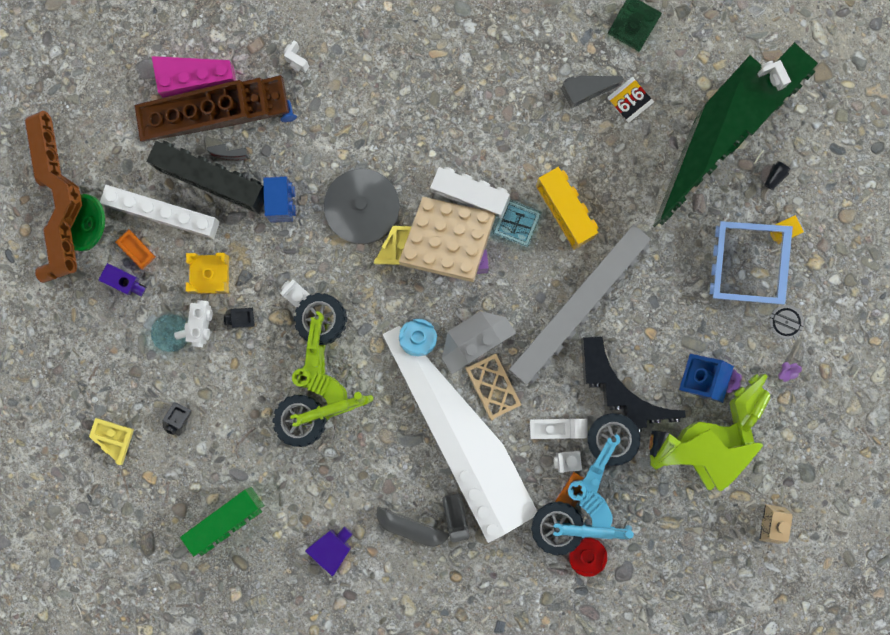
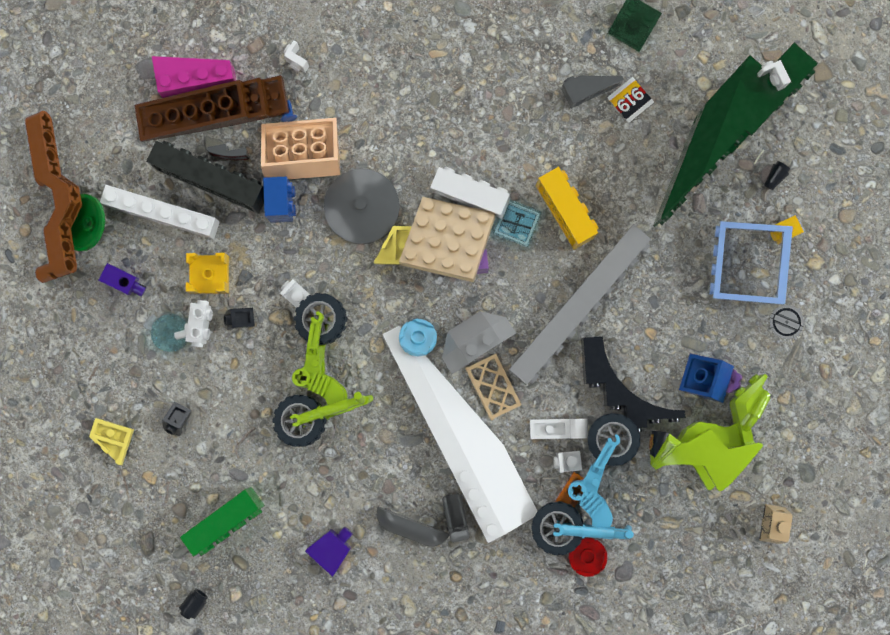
(135, 249): orange tile -> none
(193, 604): none -> black brick
(300, 149): none -> light nougat slope
(789, 371): medium lavender plant -> none

